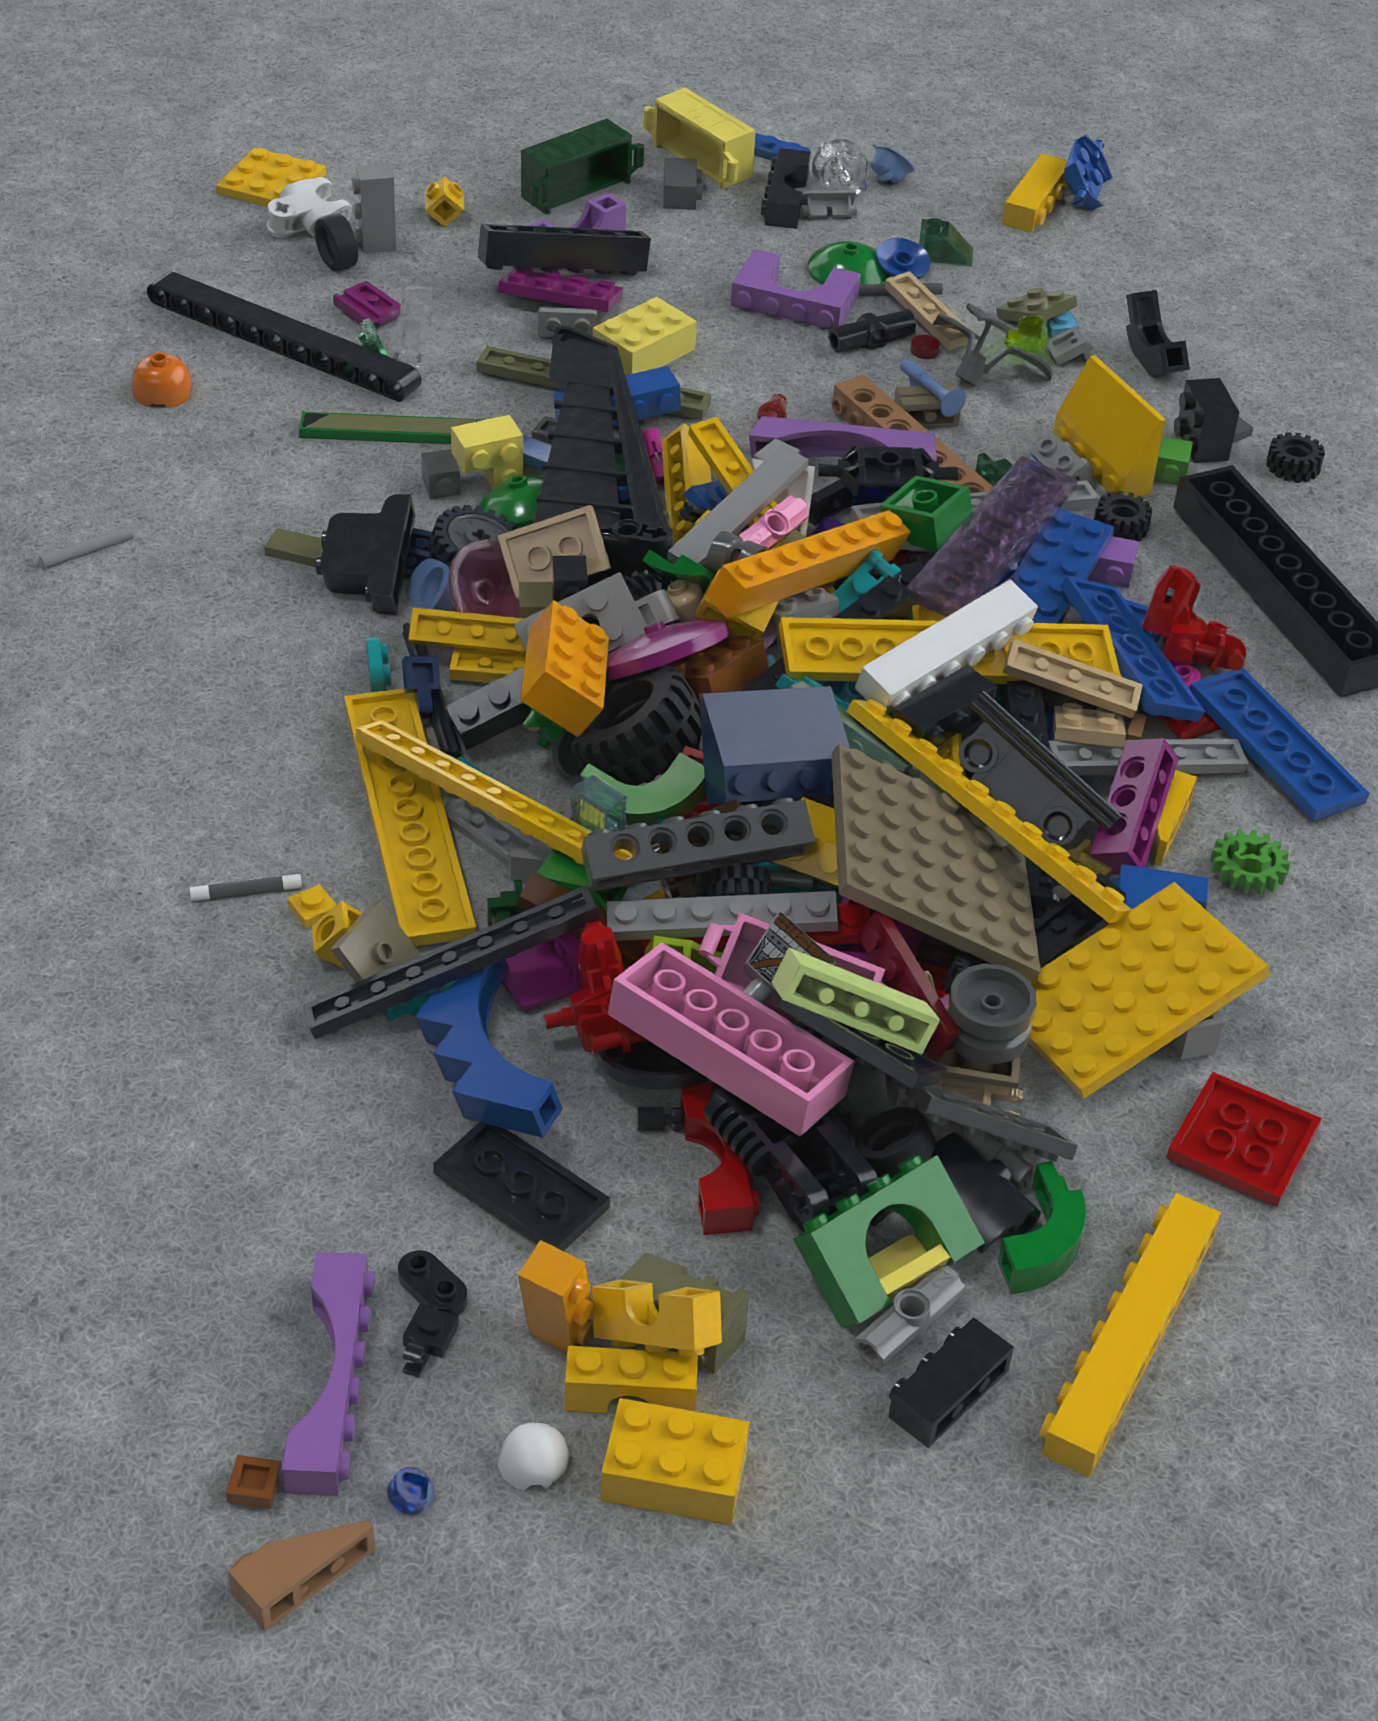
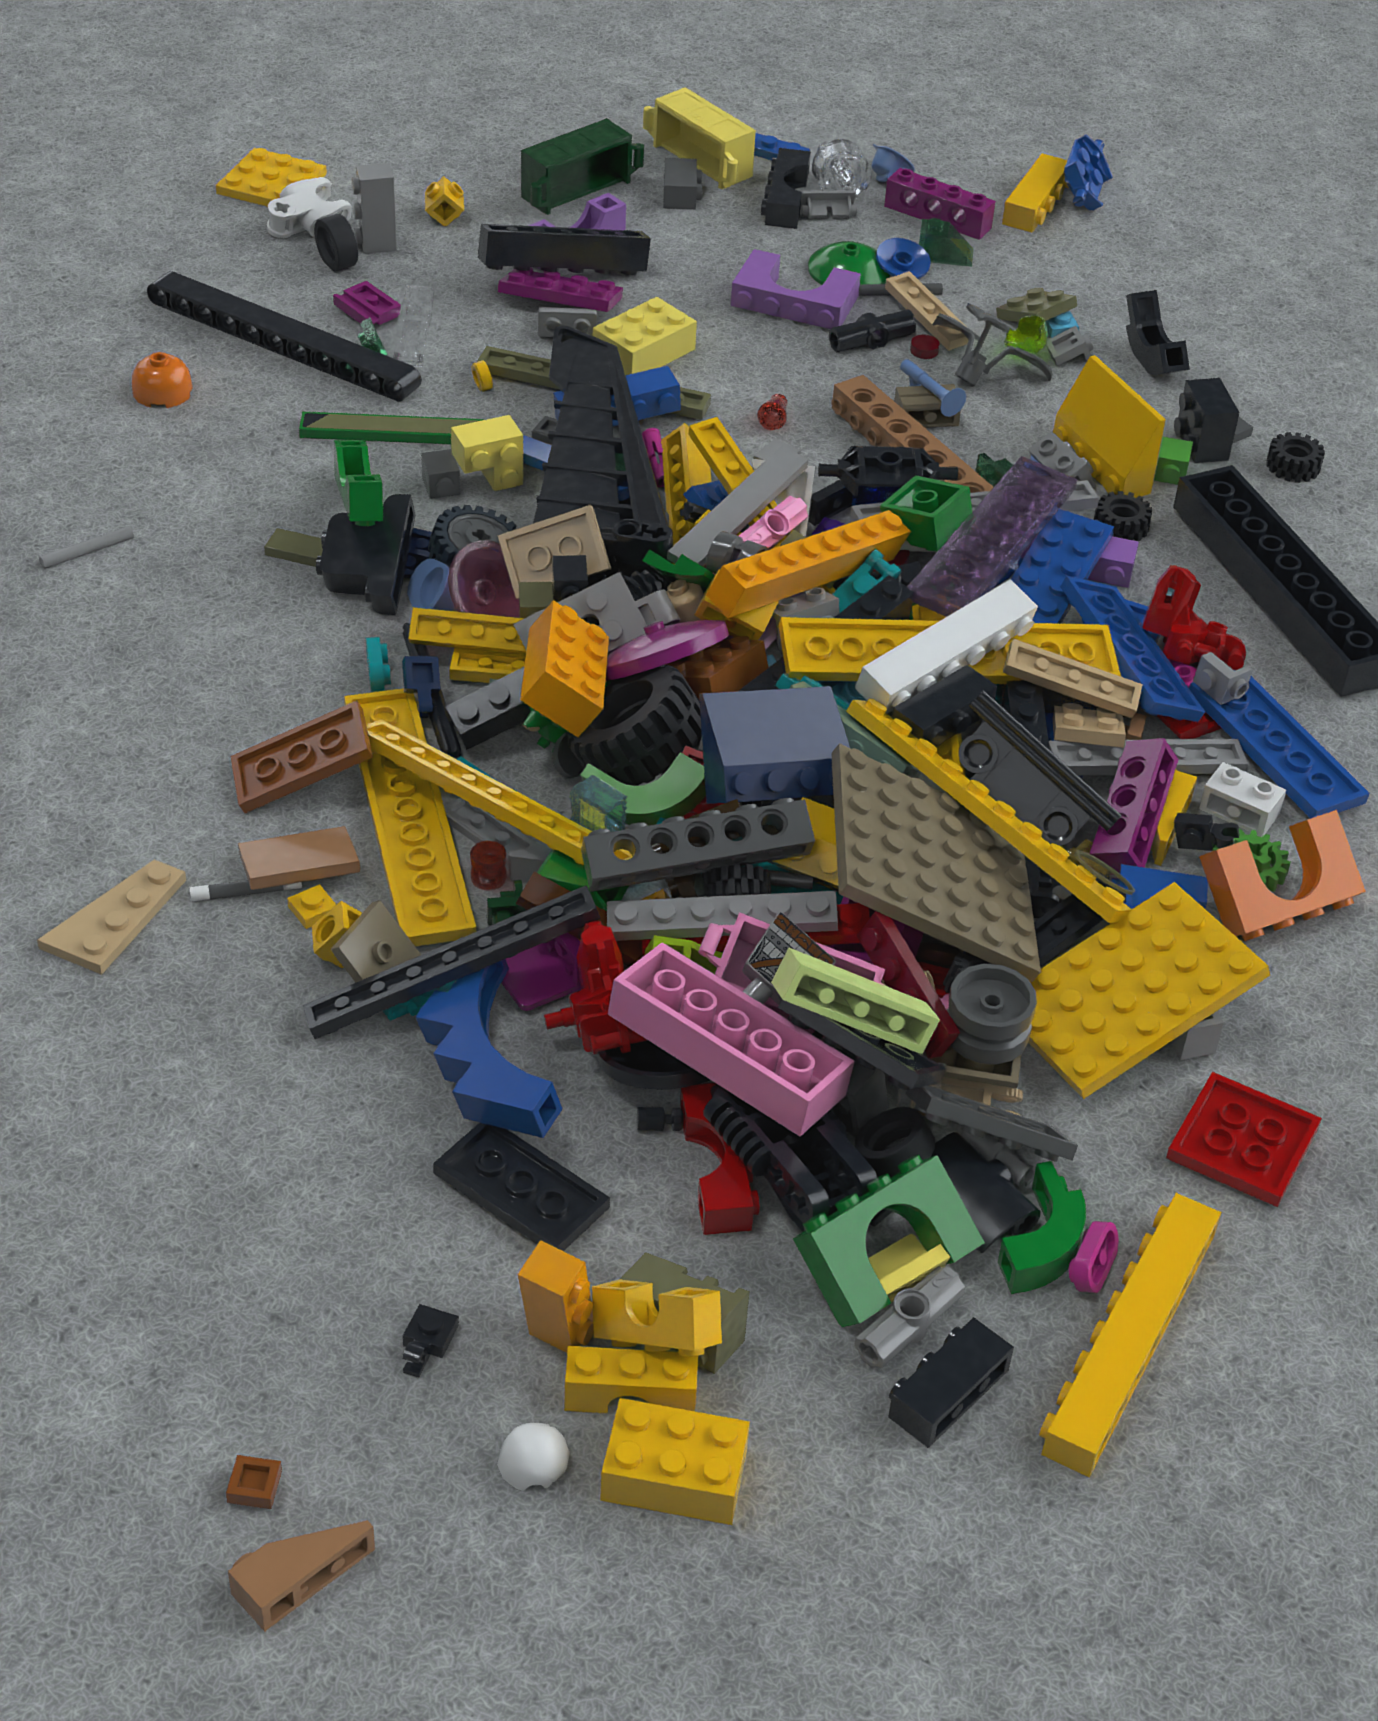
(113, 920): none -> tan wing
(298, 857): none -> medium nougat tile
(301, 756): none -> dark orange plate
(316, 1444): medium lavender arch -> none
(358, 488): none -> green arch
(410, 1490): clear blue tile -> none
(430, 1281): black plate -> none
(482, 375): none -> yellow tile
(488, 865): none -> clear red wheel
(515, 499): green dish -> none
(833, 439): medium lavender arch -> none
(930, 198): none -> magenta brick
(1094, 1257): none -> dark pink plate
(1131, 889): none -> olive piece
(1200, 832): none -> black plate
(1220, 680): none -> light grey bracket
(1242, 799): none -> white brick
(1328, 879): none -> orange arch

